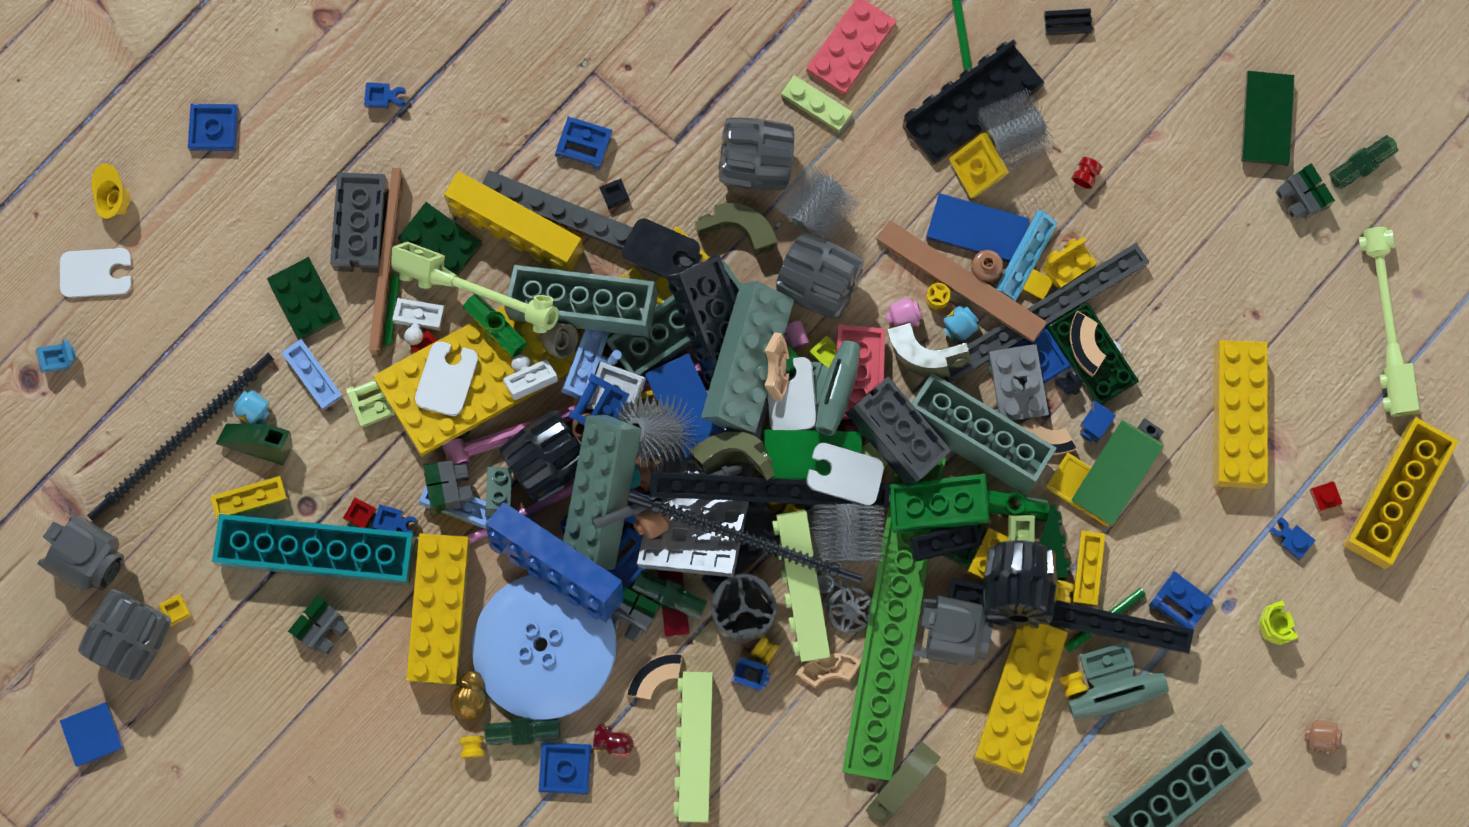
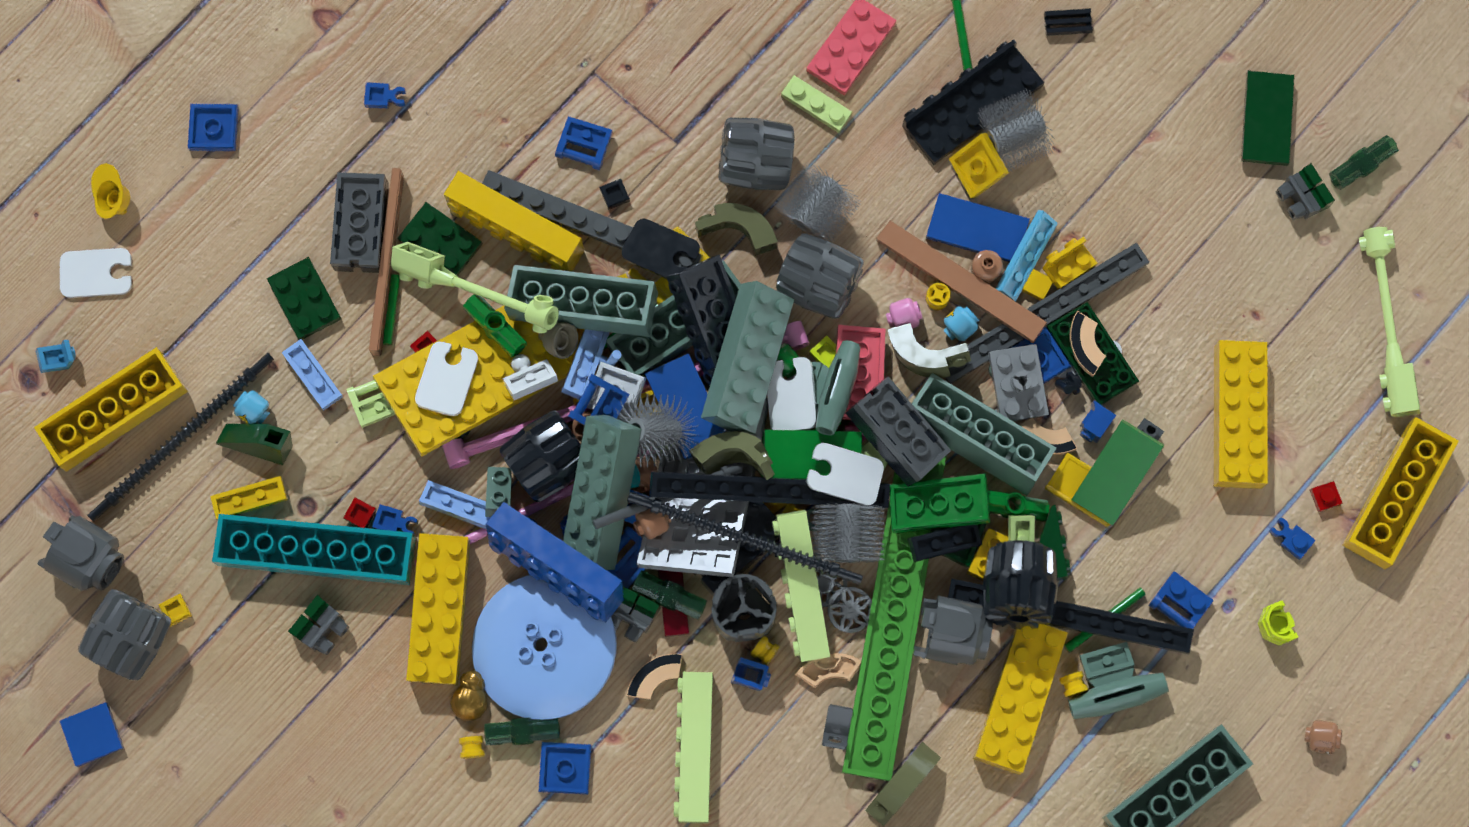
(110, 409): none -> yellow brick
(417, 316): white plate -> none
(442, 486): hips -> none
(613, 742): dark red animal -> none
(777, 377): light nougat tile -> none
(837, 726): none -> dark grey bracket
(1064, 591): yellow wheel -> none
(1086, 173): red wheel -> none
(1088, 568): yellow plate -> none

